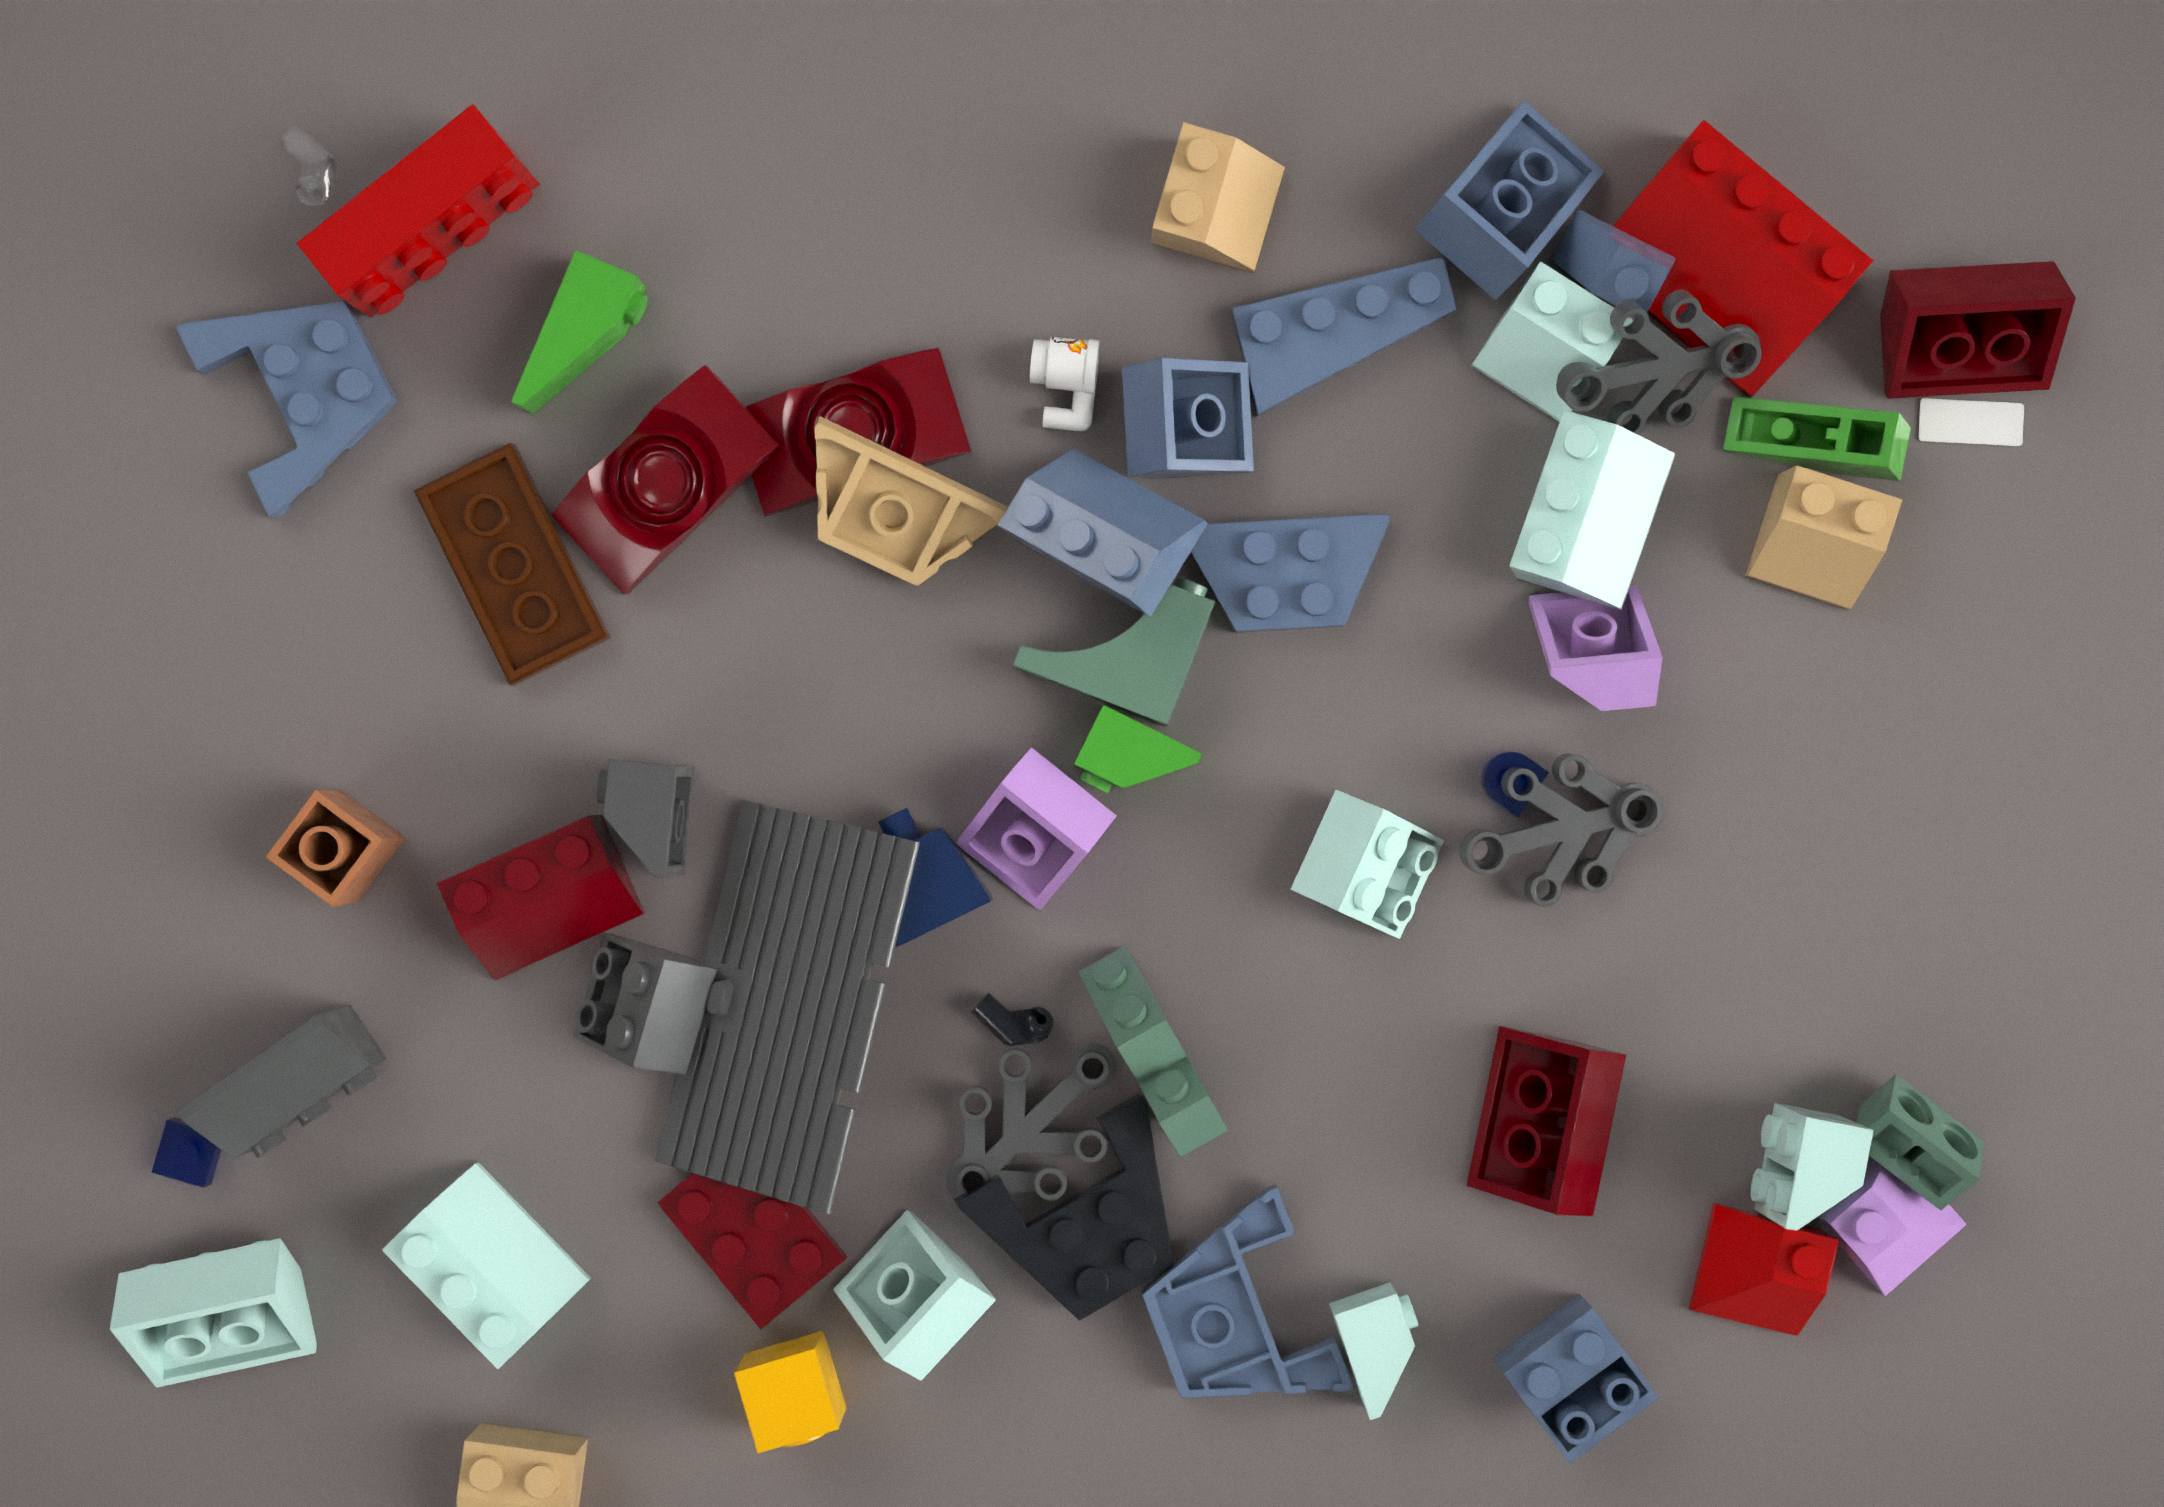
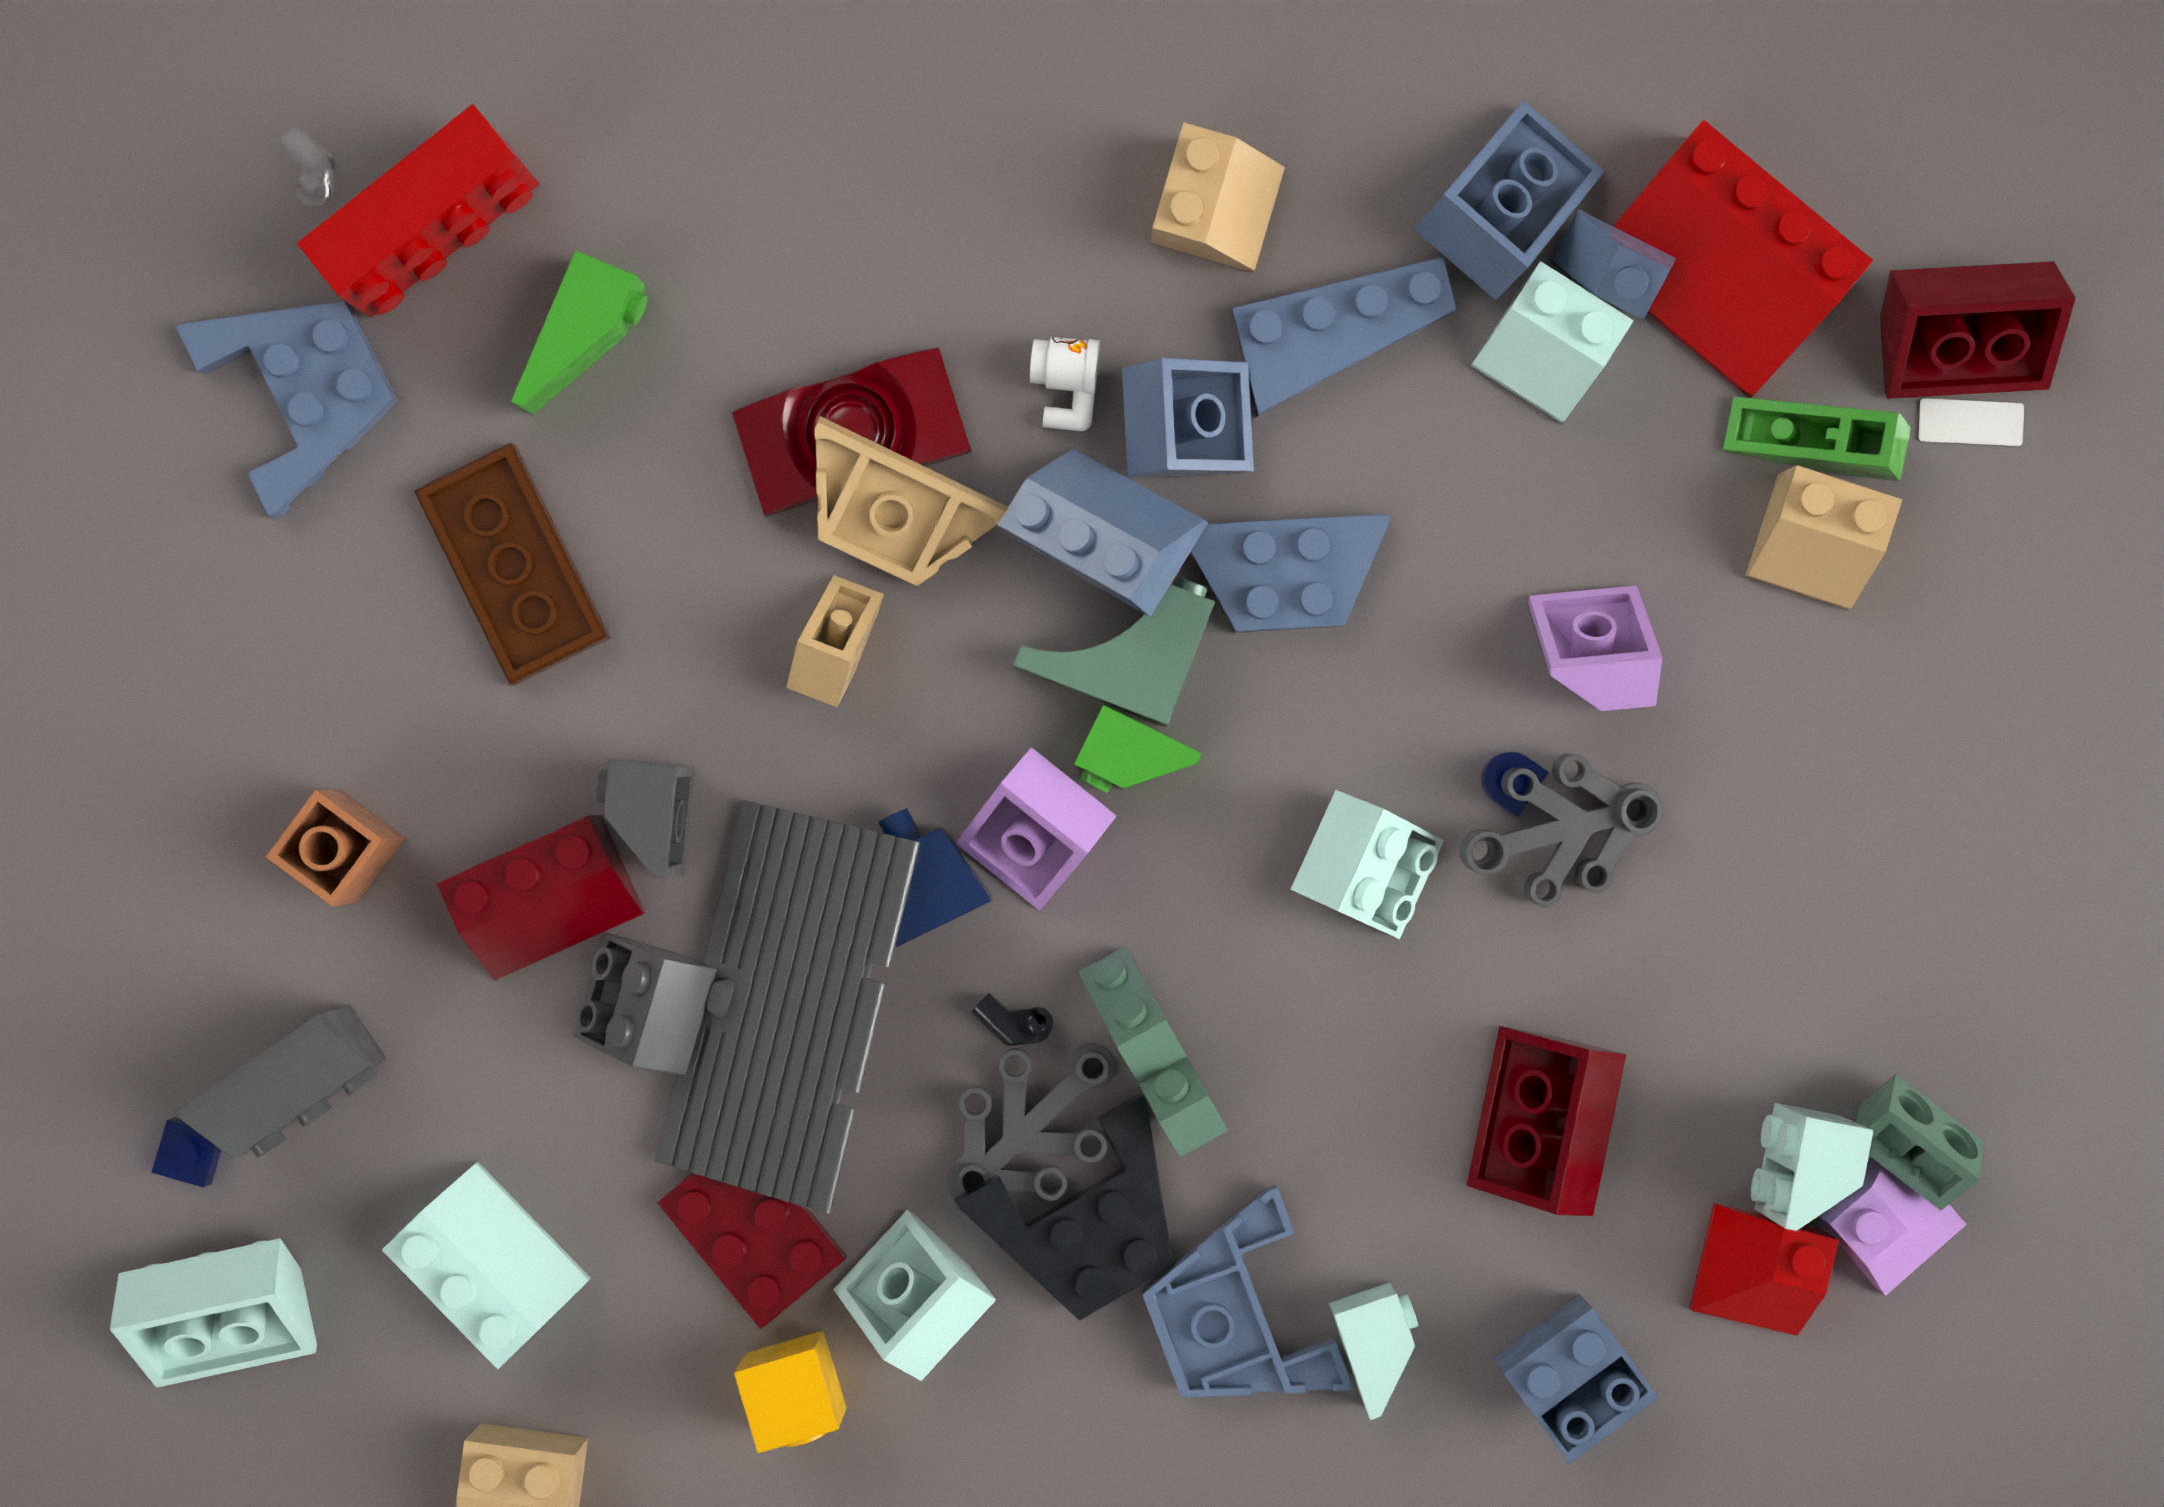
(665, 478): dark red slope -> none
(834, 641): none -> tan slope
(1591, 510): light aqua slope -> none
(1666, 367): dark grey plant -> none

